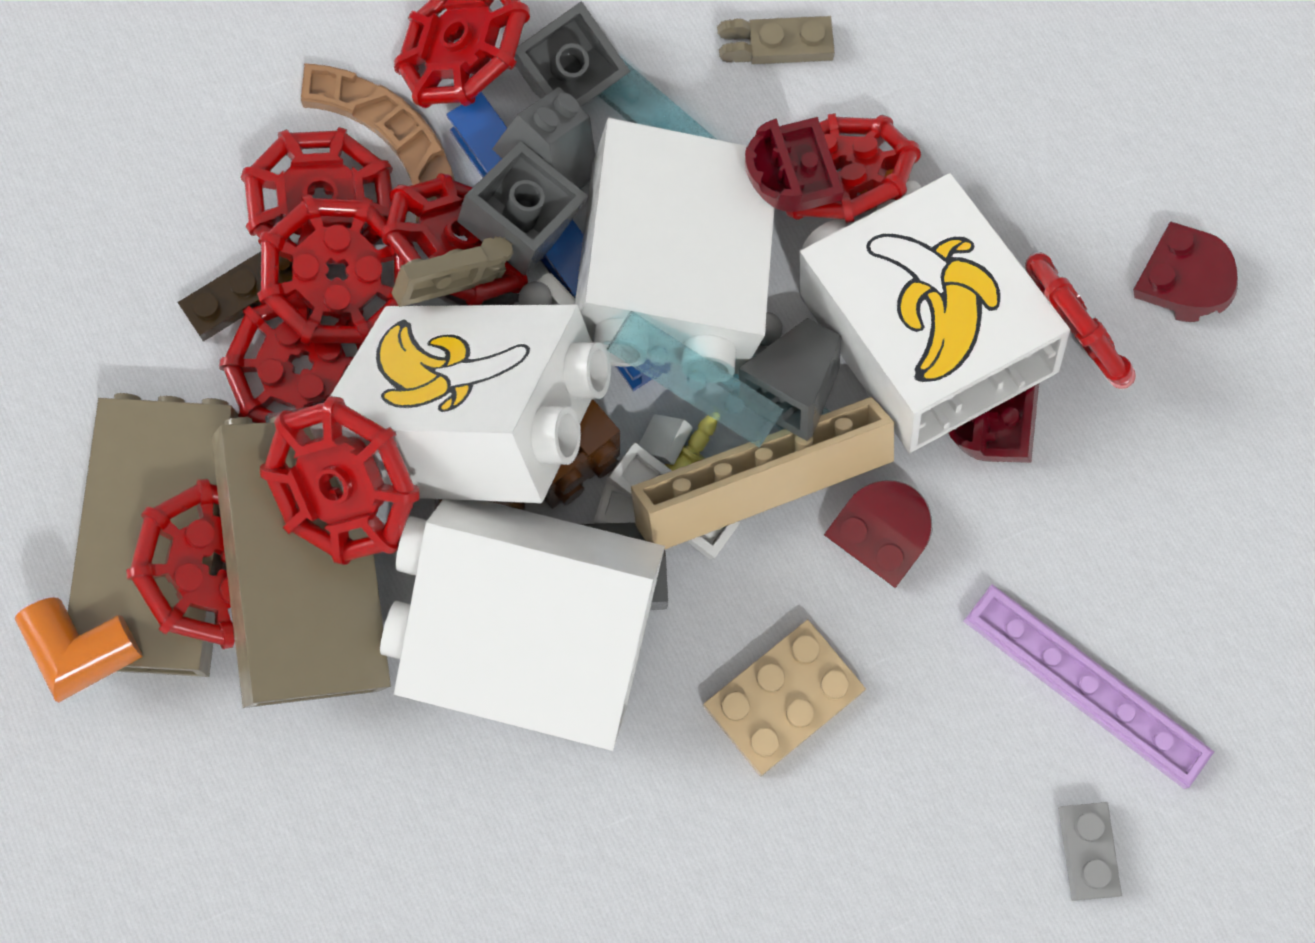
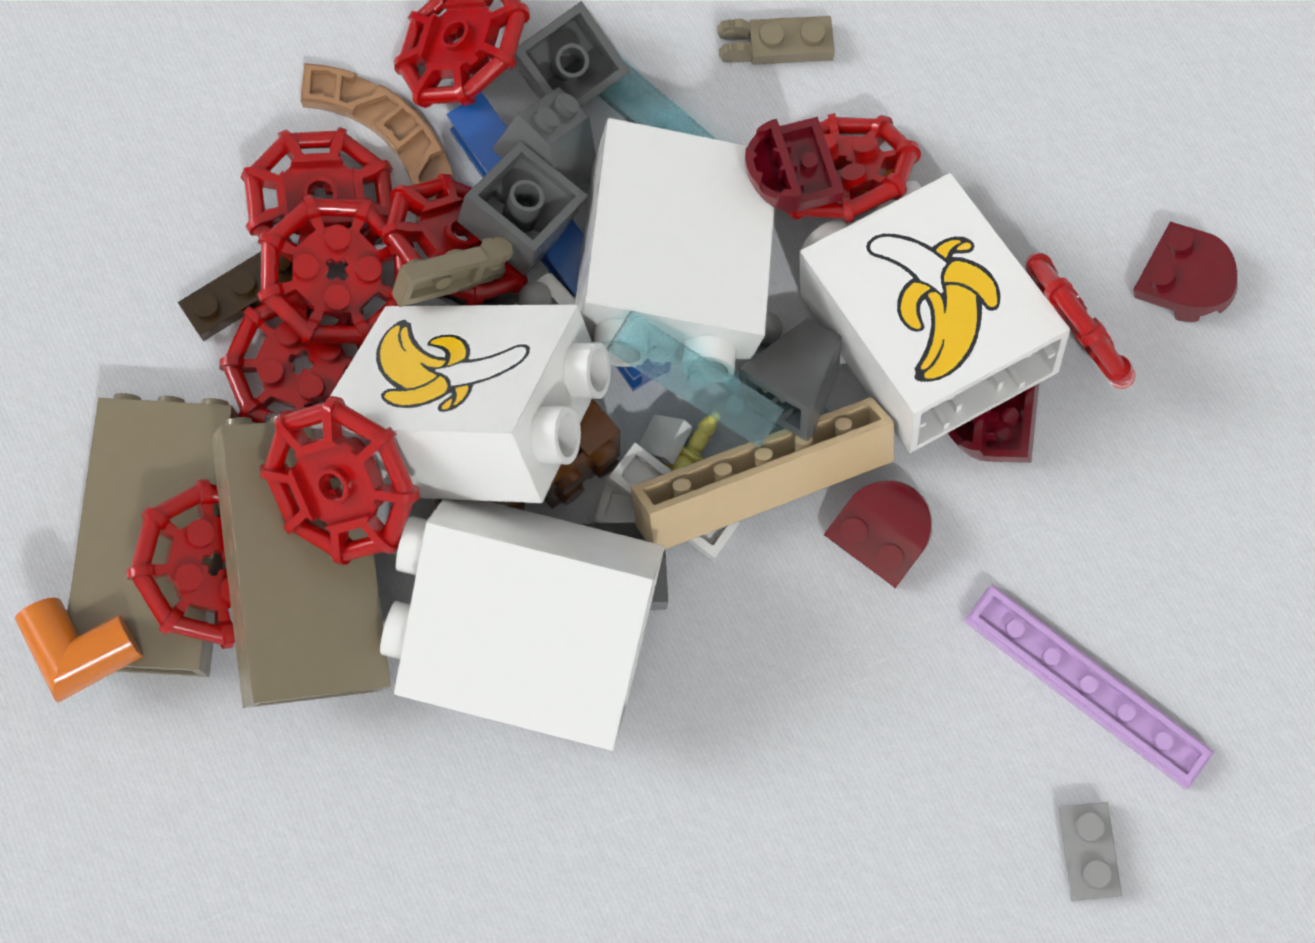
(784, 697): tan plate -> none

